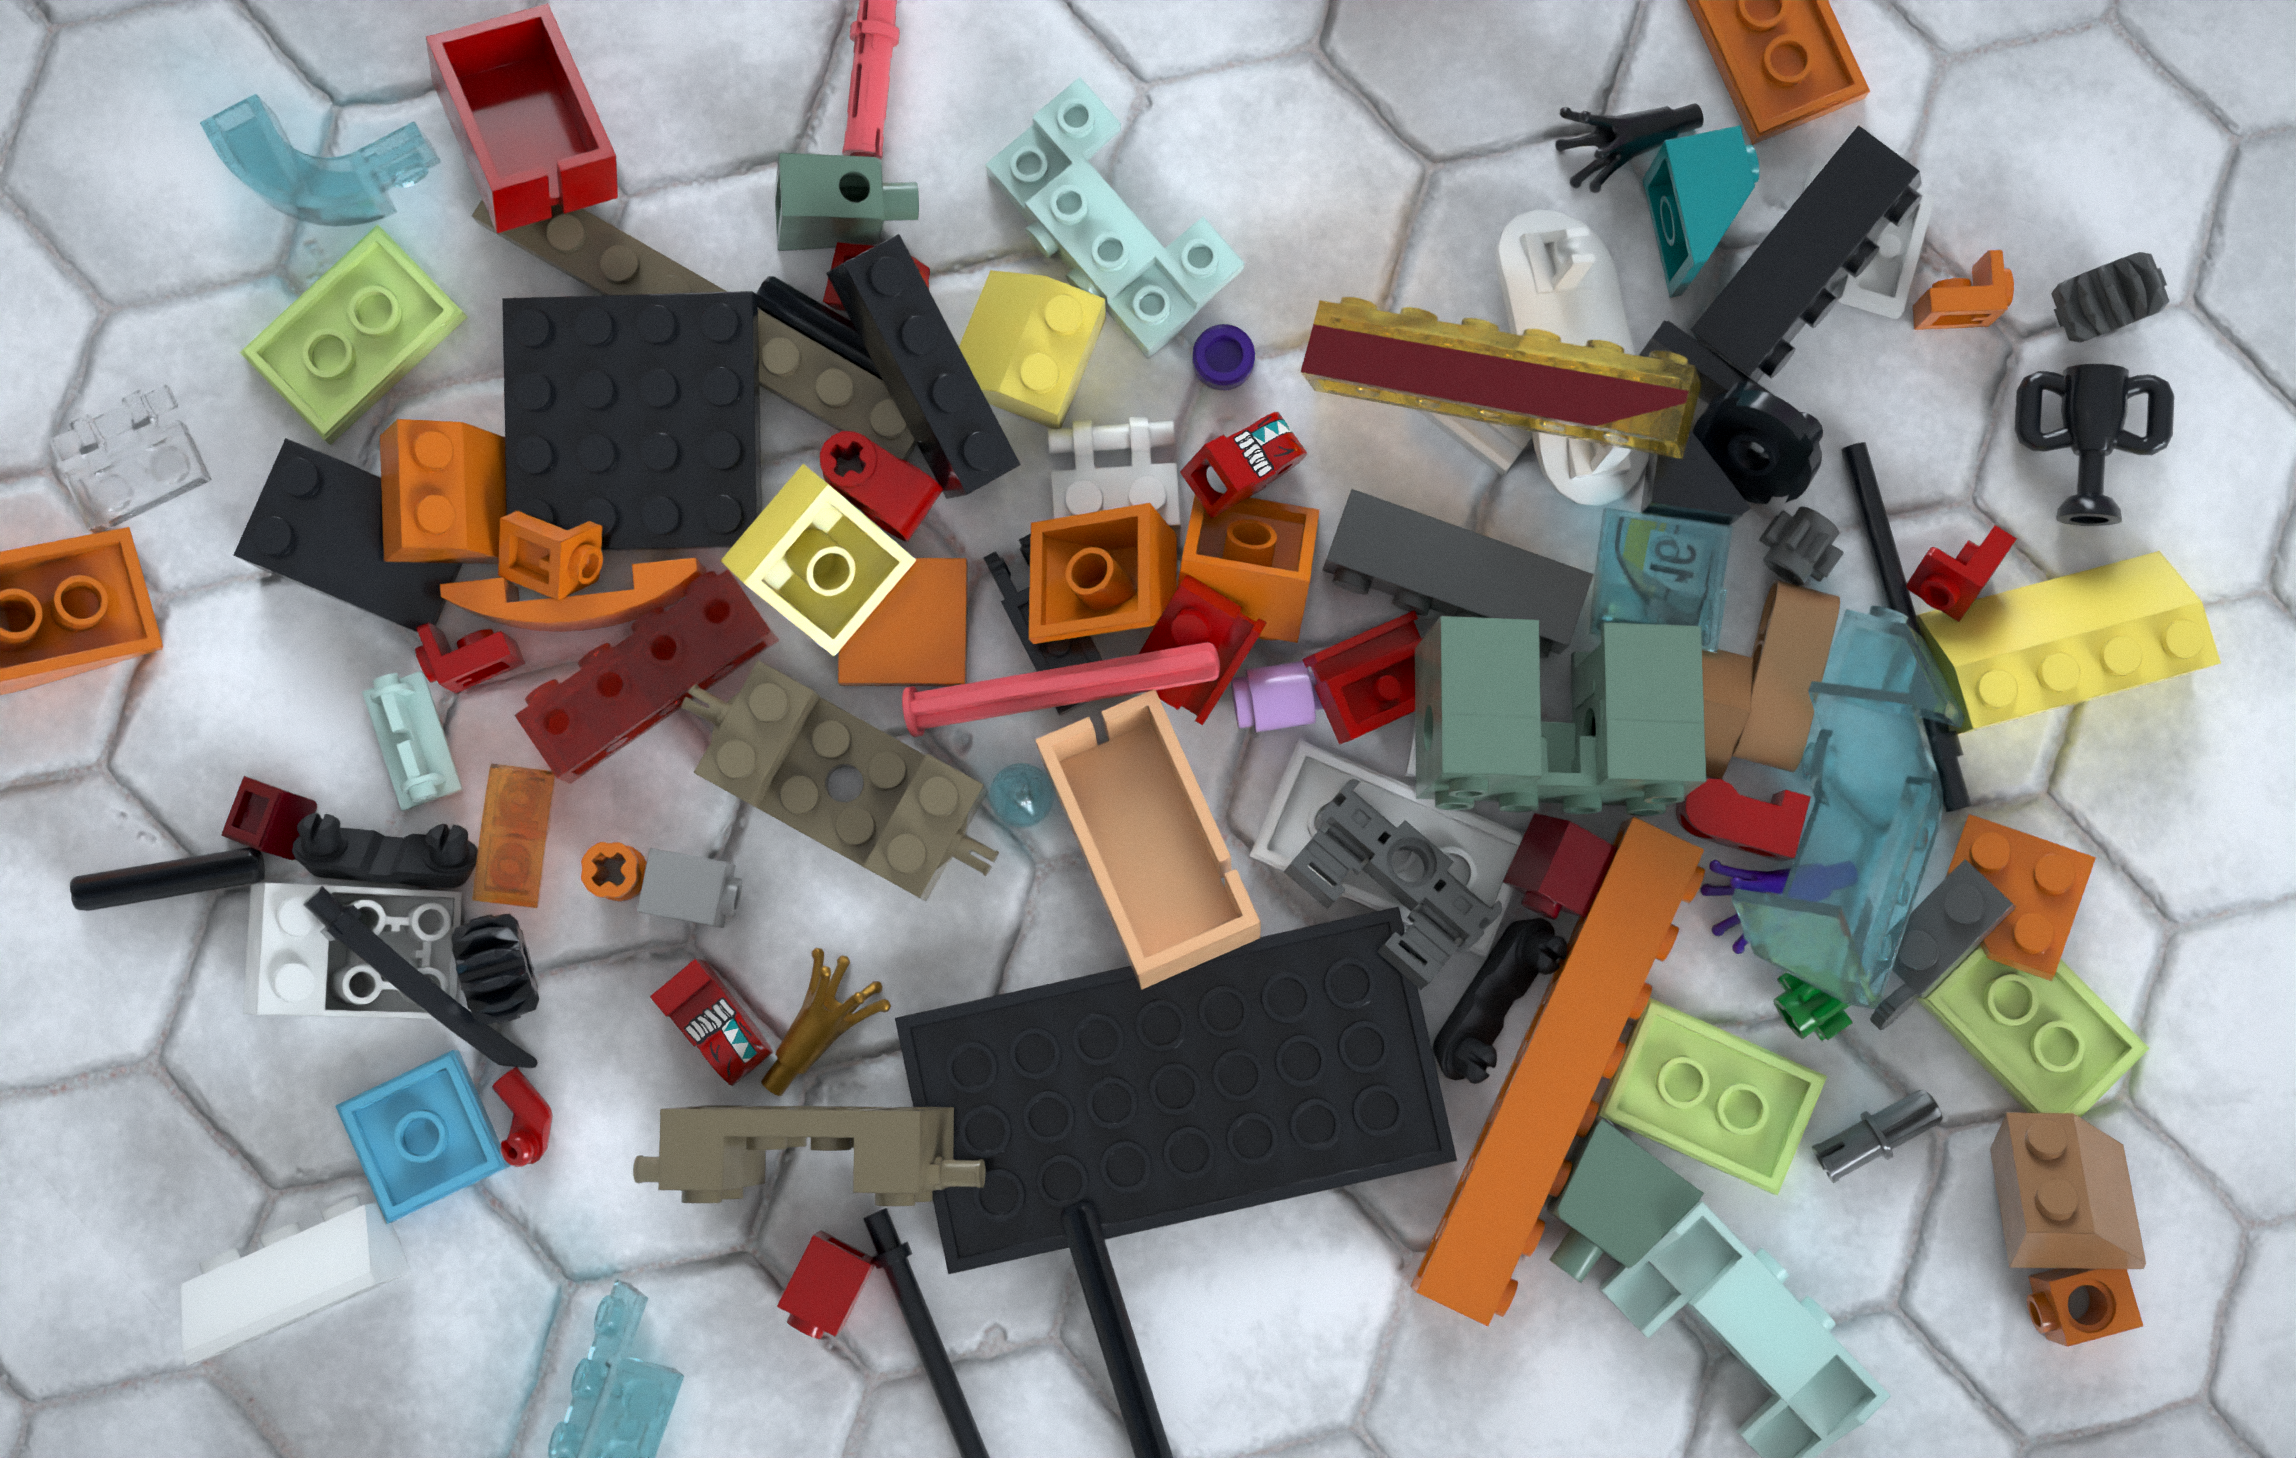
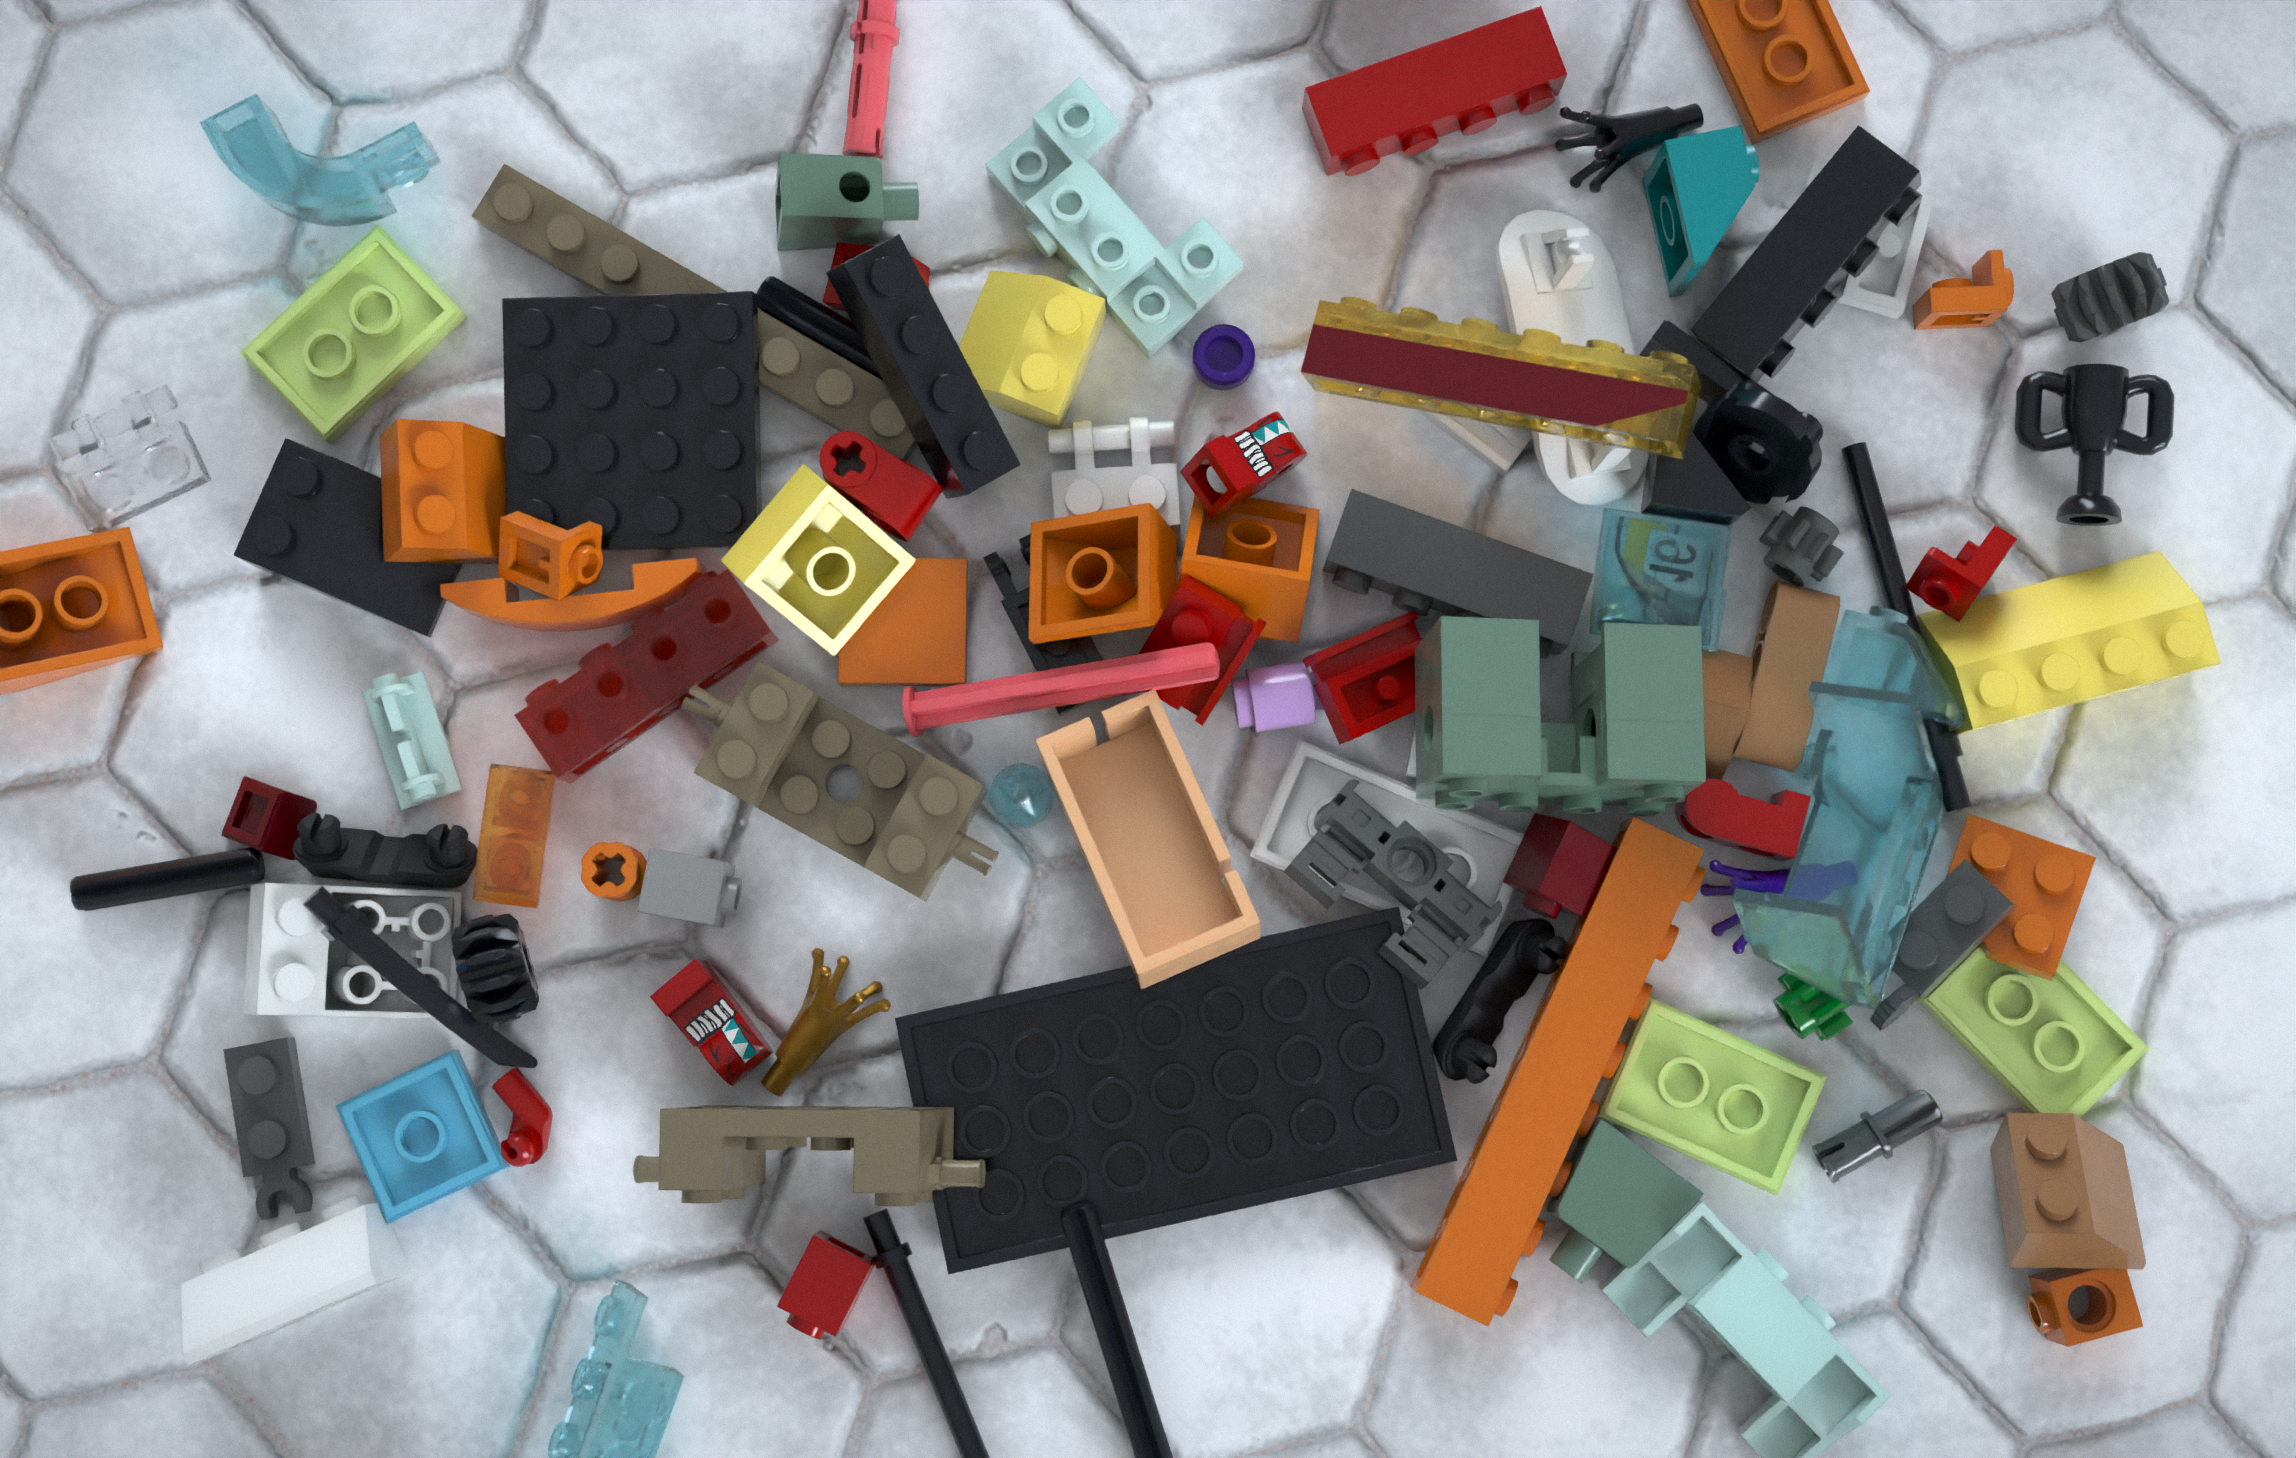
(271, 1120): none -> dark grey plate
(477, 659): red bracket -> none
(522, 117): red piece -> none
(1434, 92): none -> red brick

